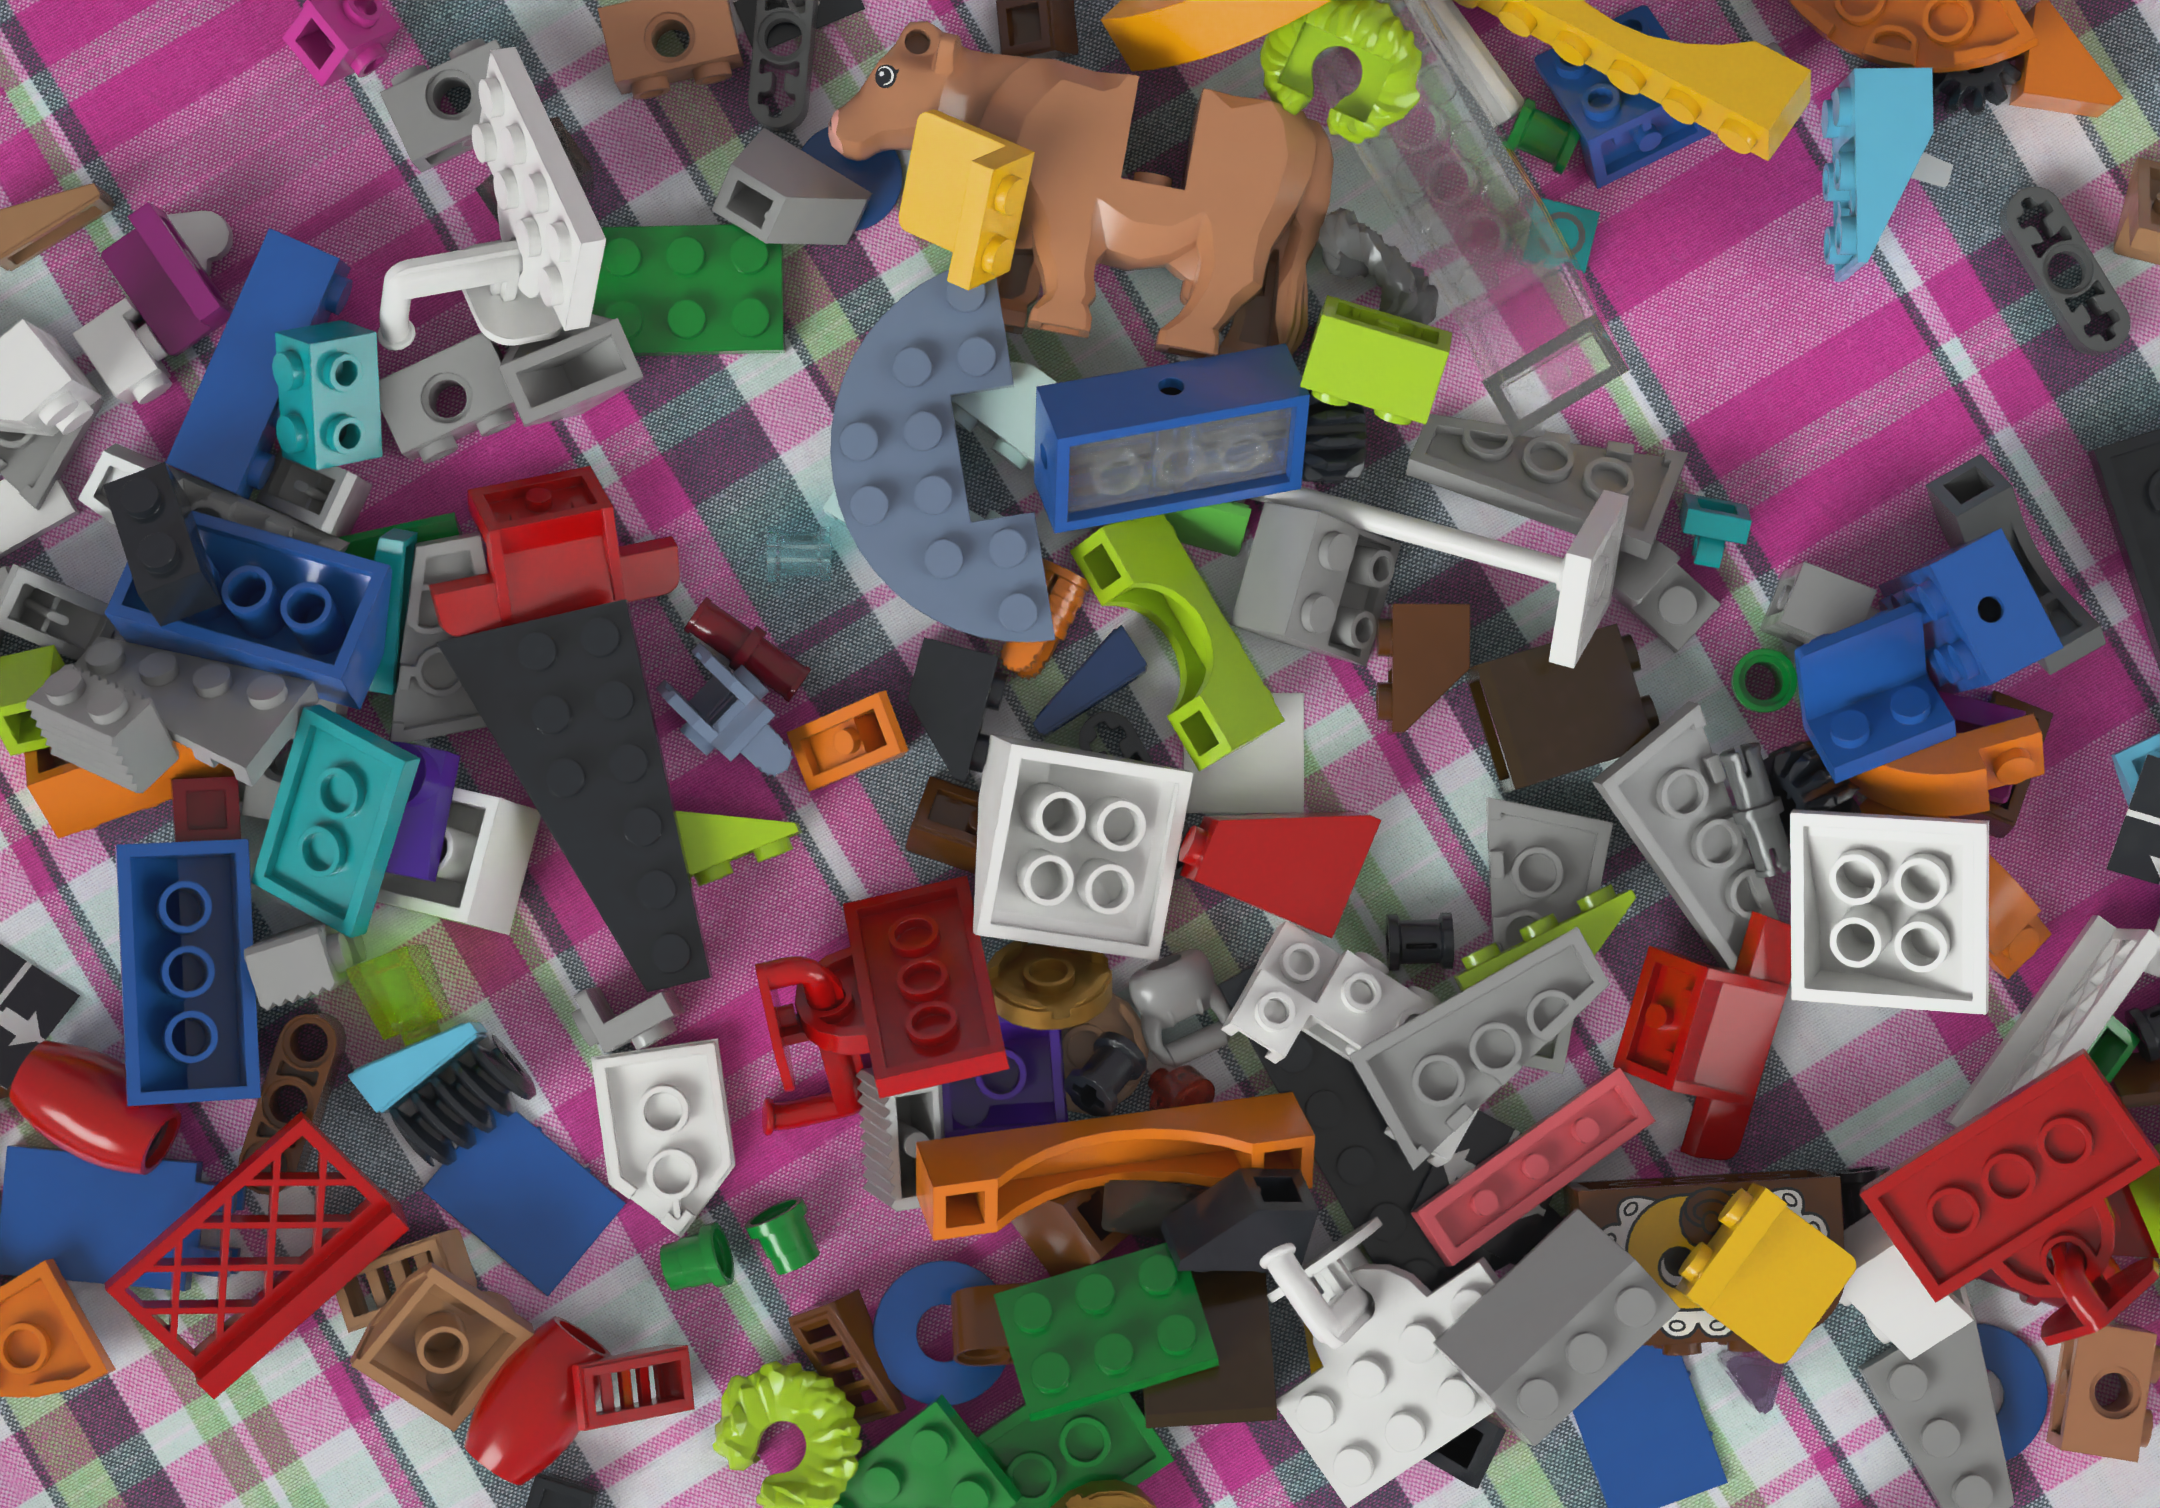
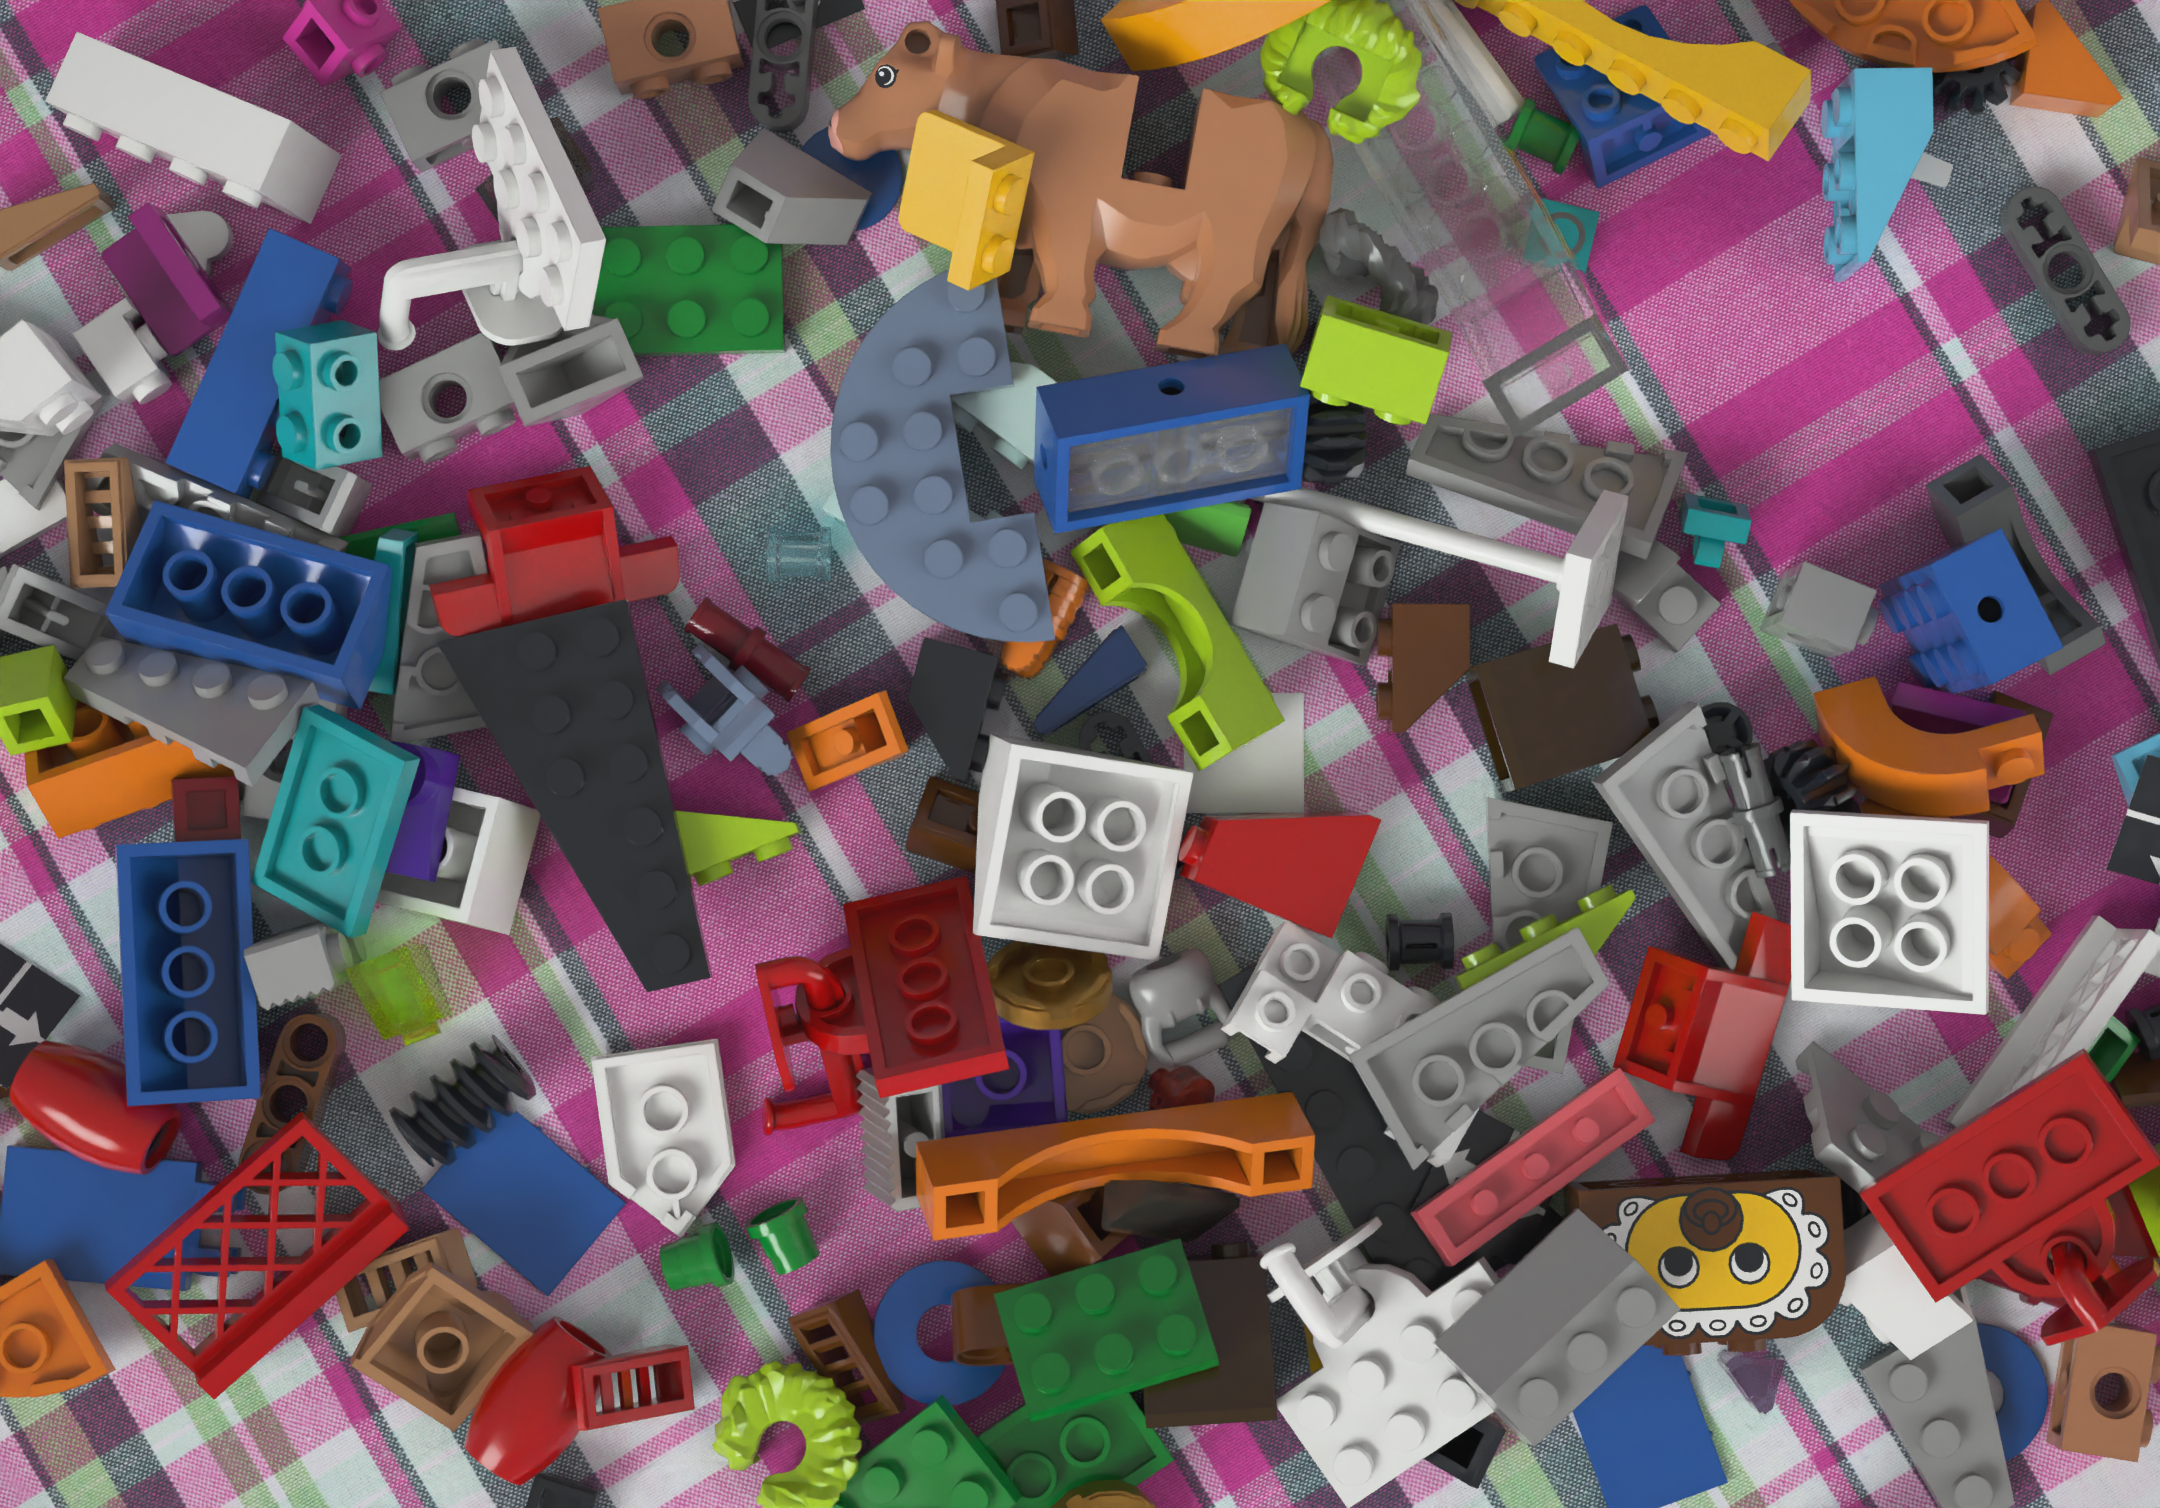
(83, 541): none -> medium nougat slope
(103, 728): light grey brick -> none
(162, 544): black brick -> none
(193, 128): none -> white wedge
(393, 1077): medium azure slope -> none
(641, 1024): light grey bracket -> none
(1105, 1074): black bush -> none
(1242, 1221): black slope -> none
(1732, 731): none -> black wheel
(1766, 1273): yellow bracket -> none
(1783, 674): green piece -> none
(1854, 1127): none -> light grey wing
(1870, 693): blue bracket -> none

